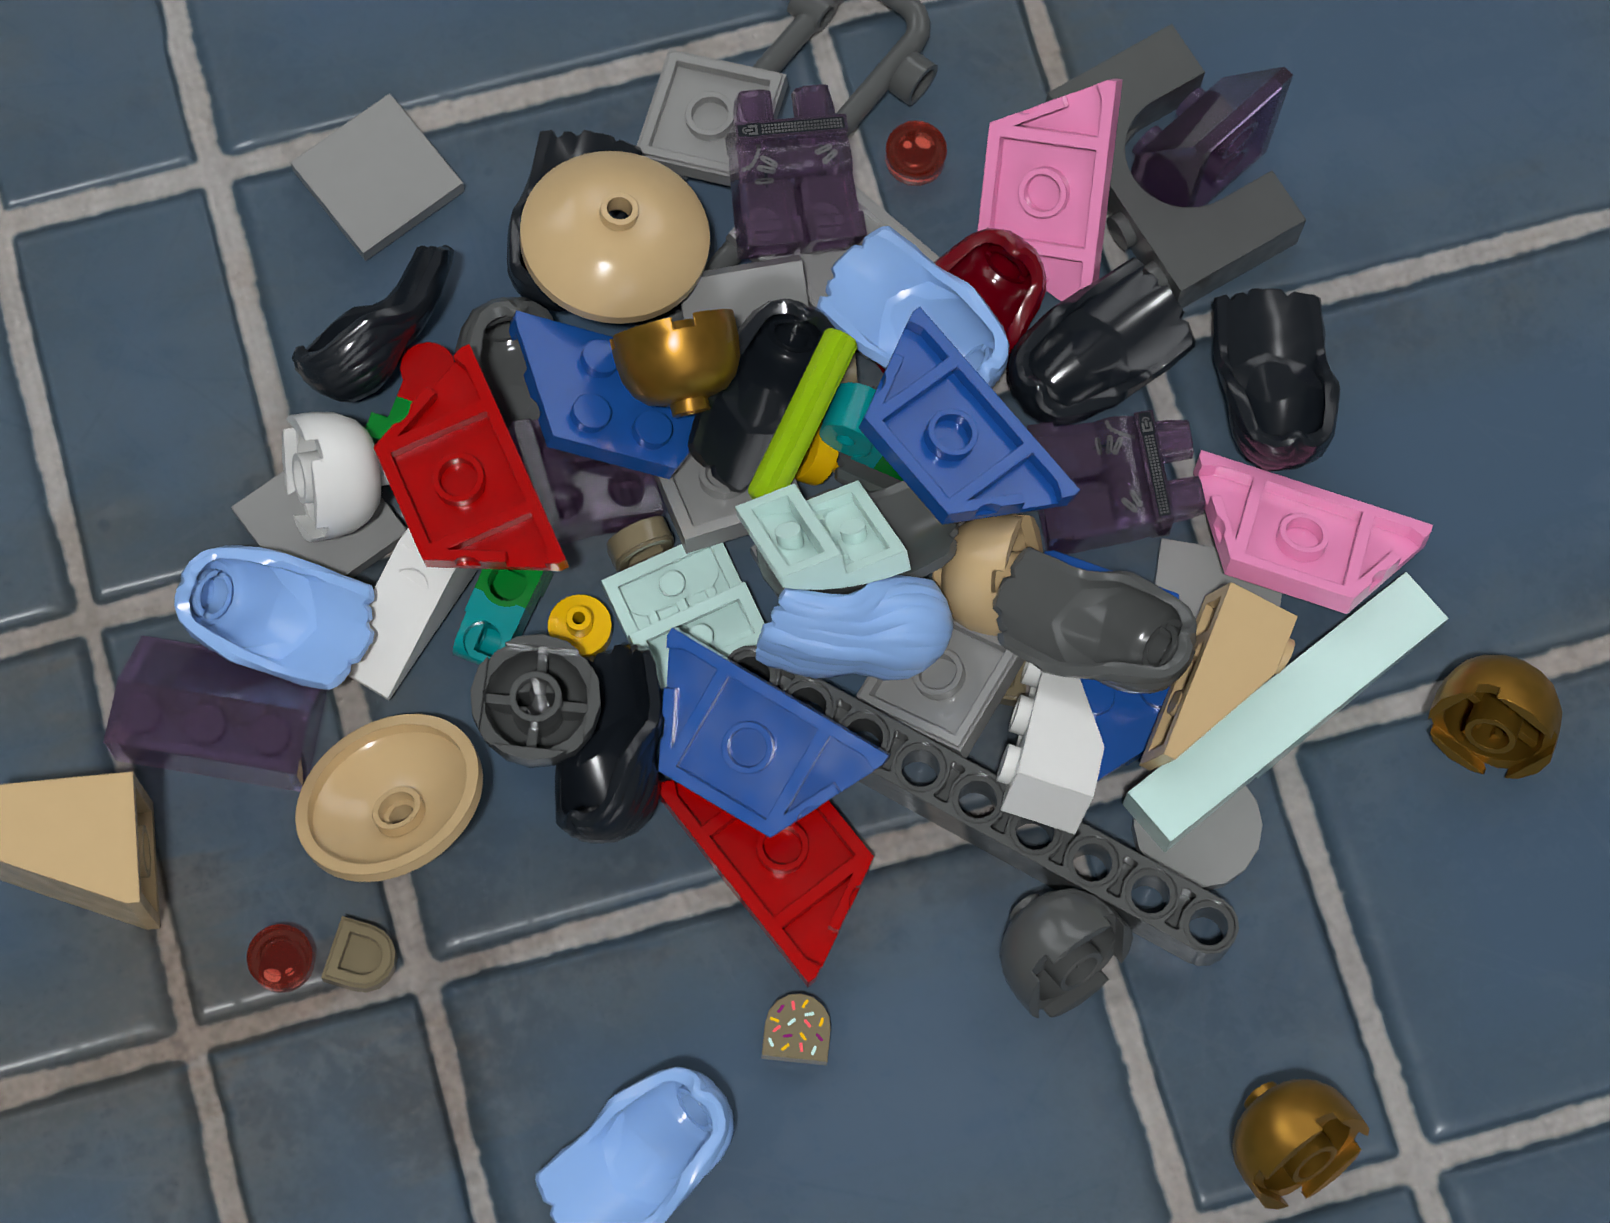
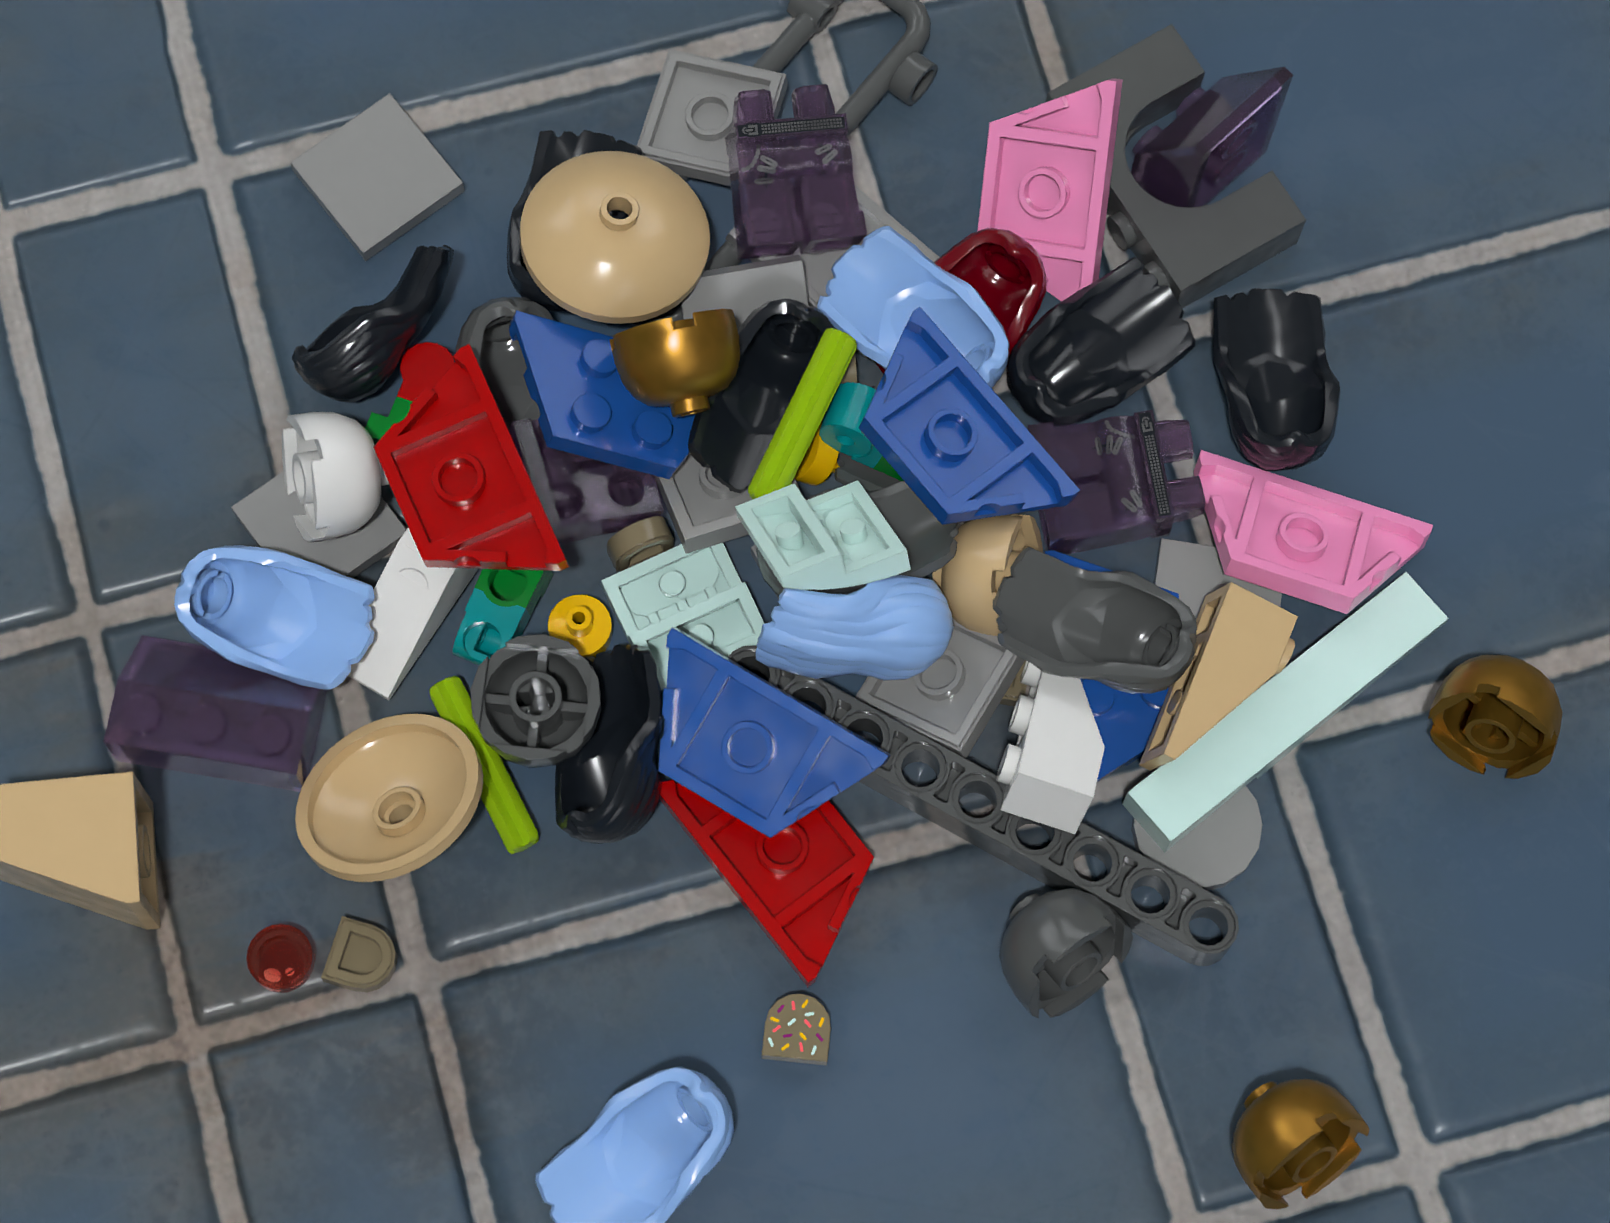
(498, 789): none -> lime axle
(915, 153): clear red tile -> none

